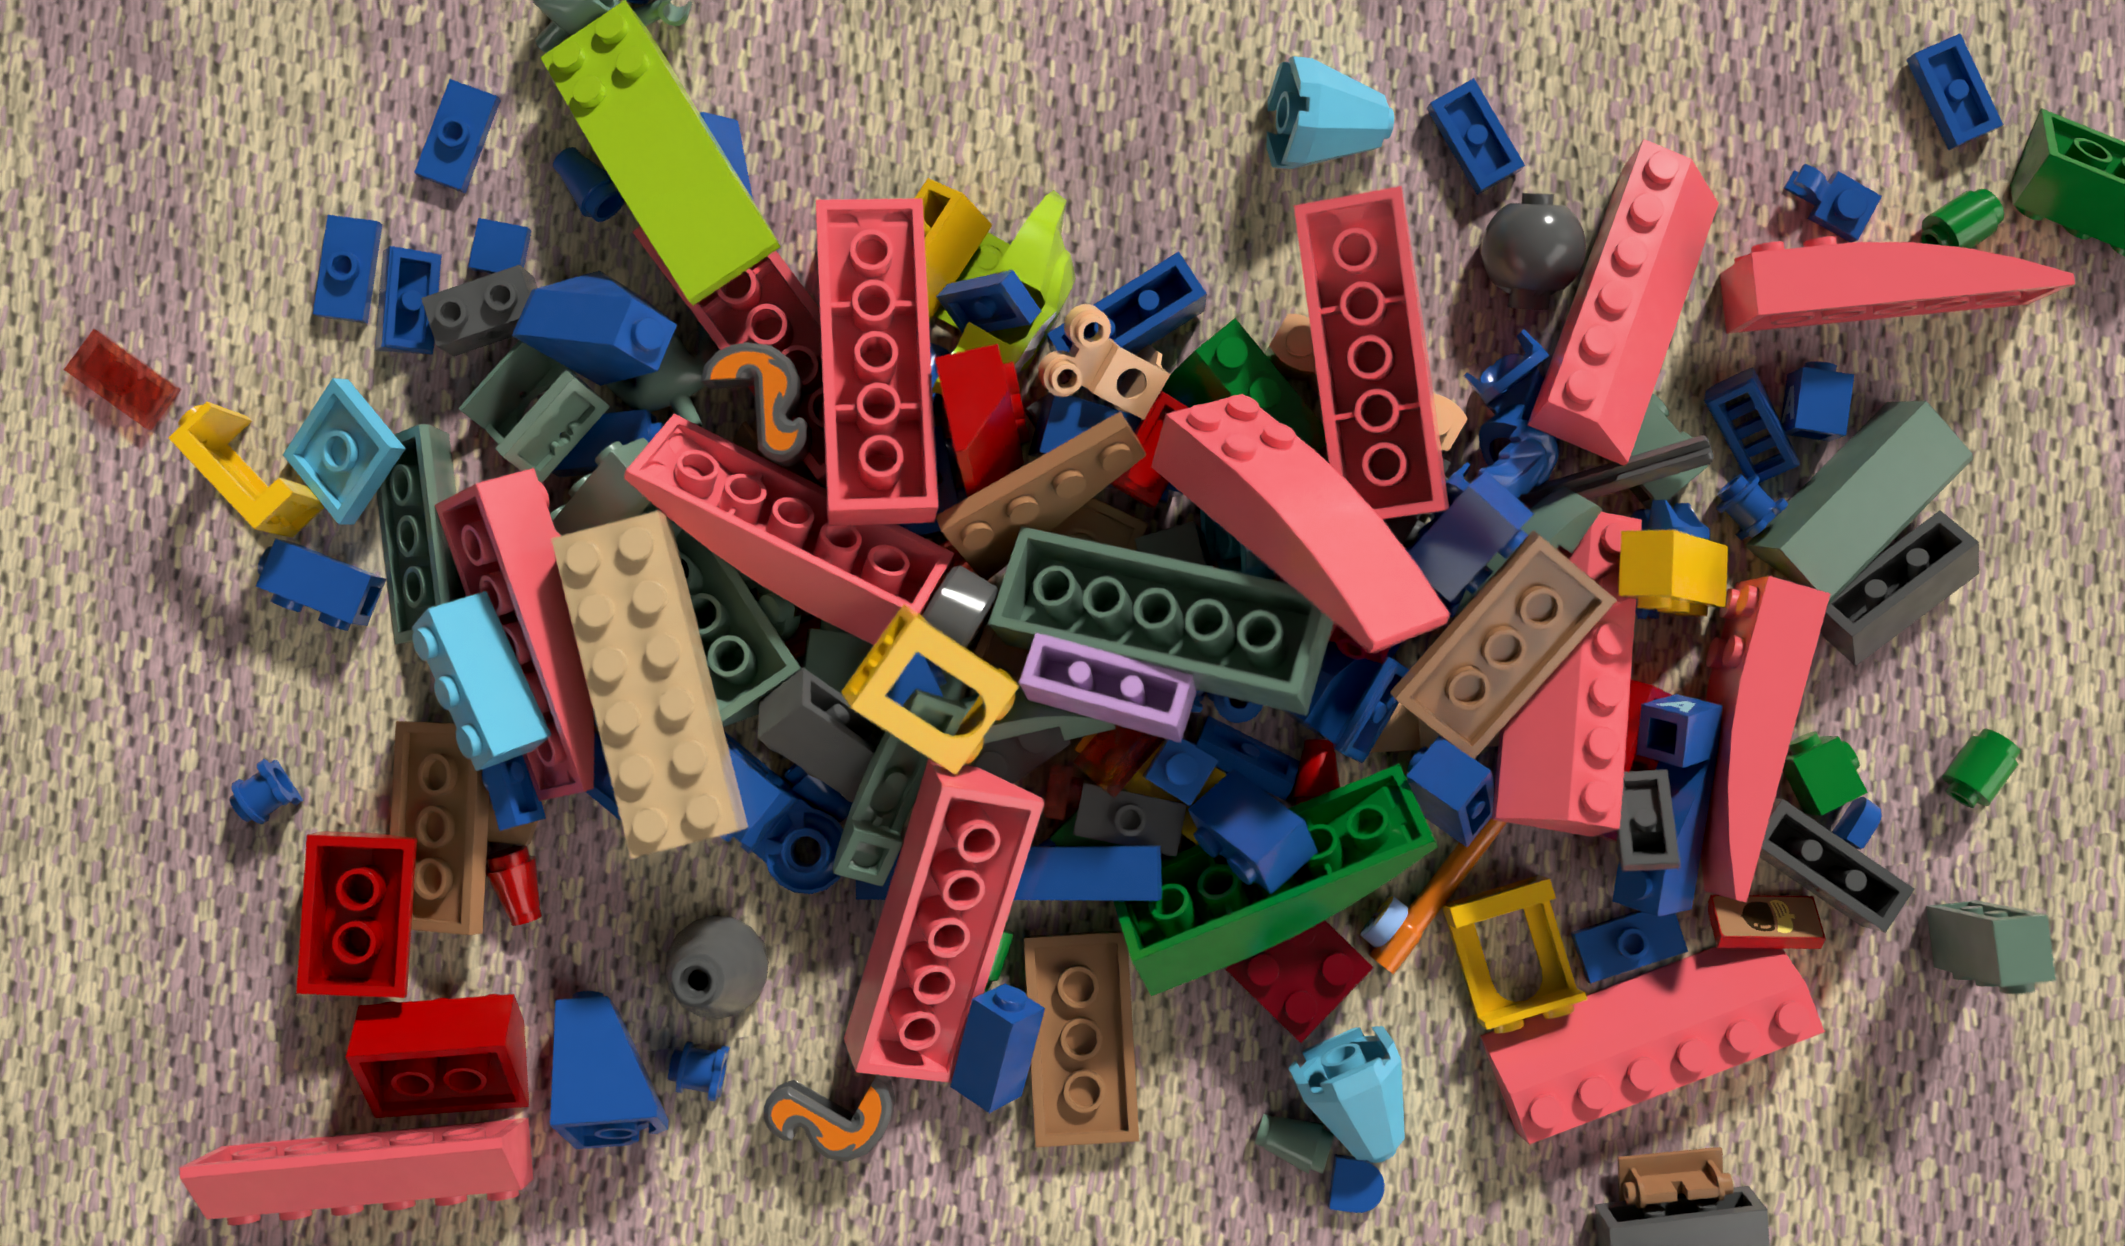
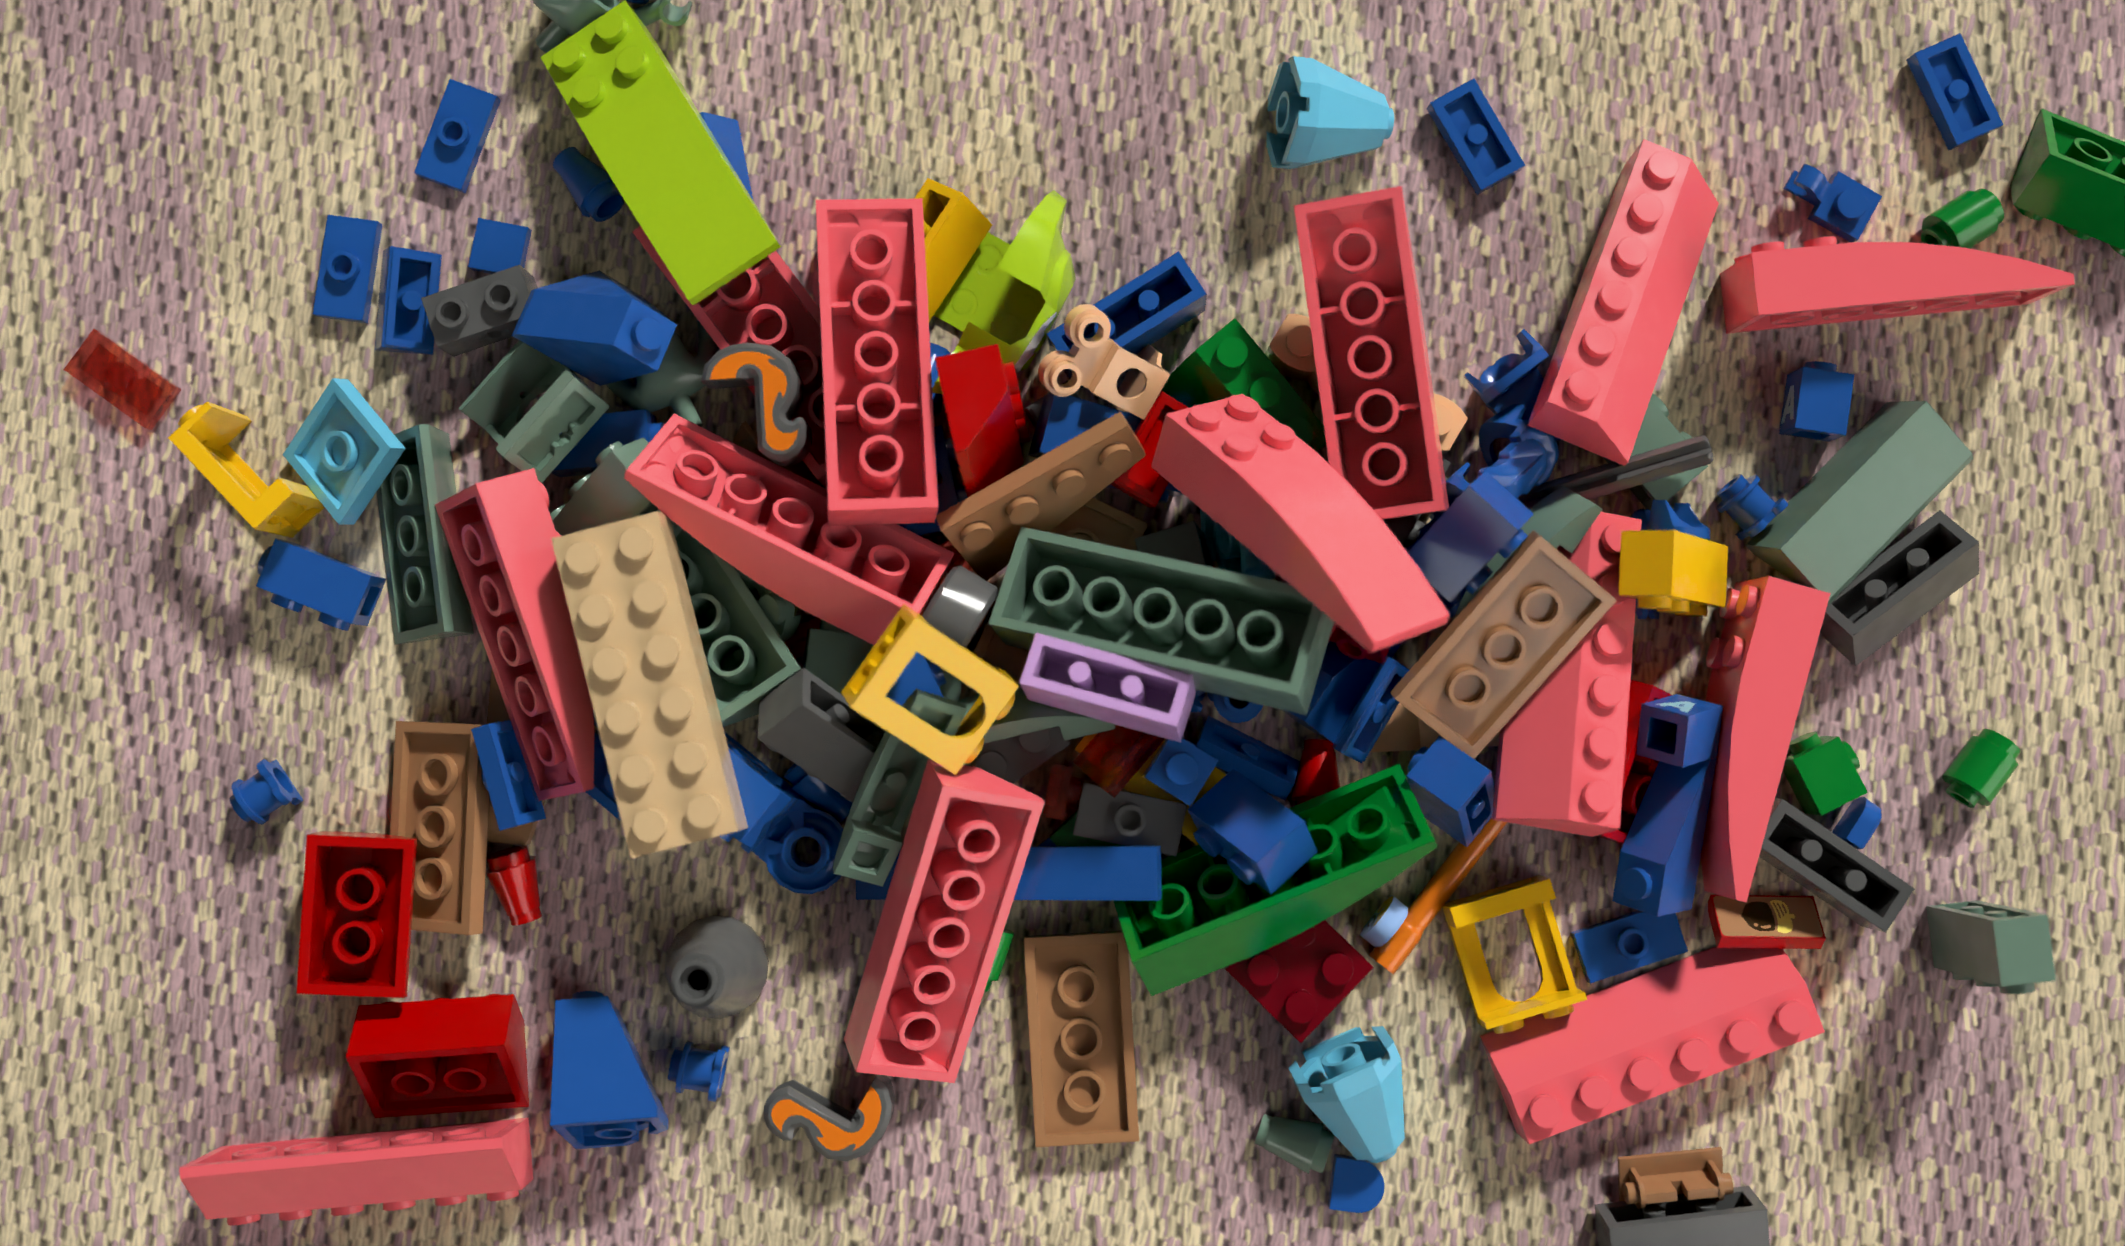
(479, 681): medium azure brick -> none
(989, 302): blue plate -> none
(997, 1047): blue brick -> none
(1533, 250): dark grey brick -> none
(1647, 823): dark grey slope -> none
(1731, 388): blue slope -> none

